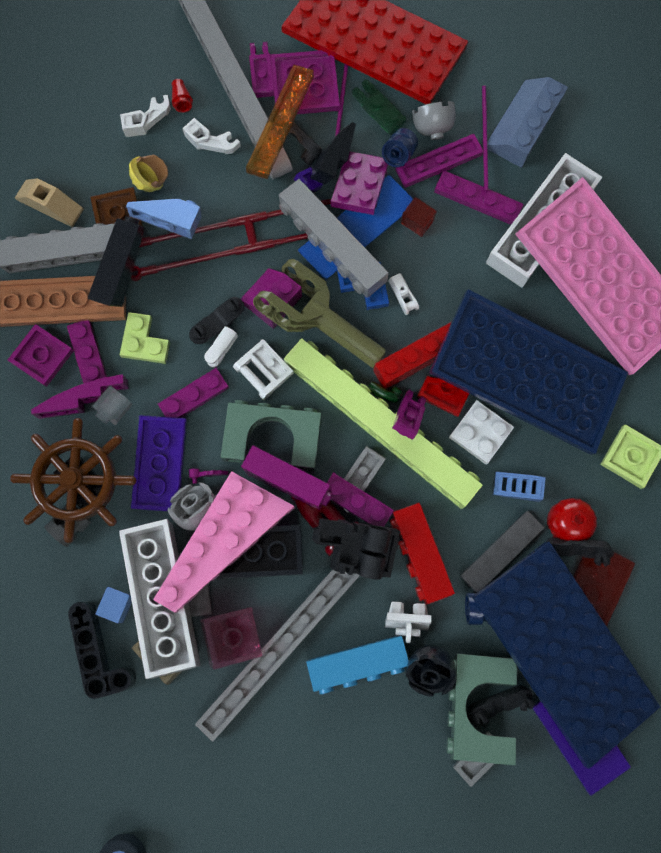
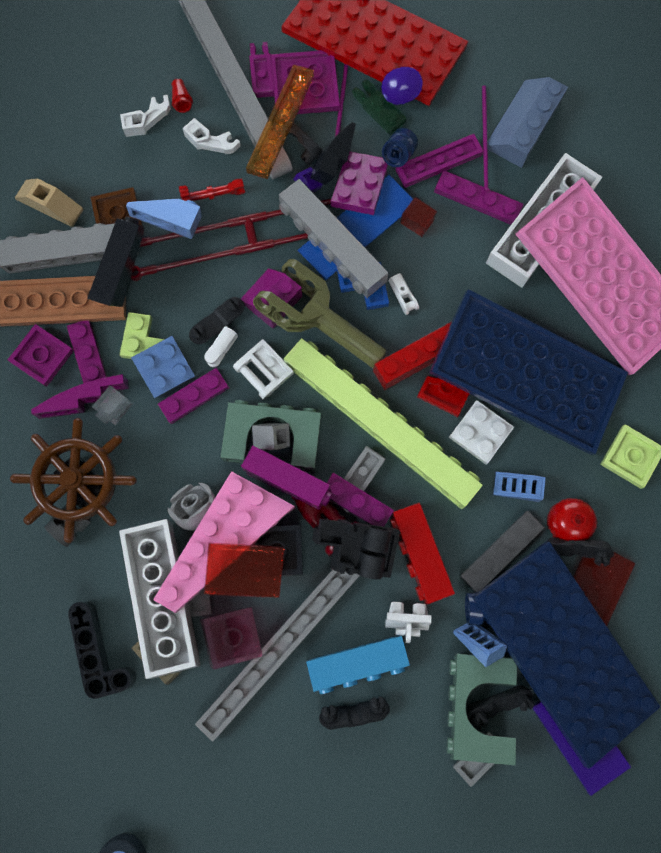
(114, 605): medium blue panel -> none
(148, 172): piece -> none
(158, 462): dark purple tile -> none
(163, 366): none -> medium blue plate
(194, 474): magenta piece -> none
(235, 187): none -> red piece
(243, 570): none -> clear red tile
(271, 436): none -> light grey brick
(356, 715): none -> black piece
(381, 392): dark green arm -> none
(402, 85): none -> dark purple hat
(409, 415): magenta hinge -> none
(431, 671): black cylinder -> none
(434, 119): light grey cylinder -> none
(480, 651): none -> medium blue slope

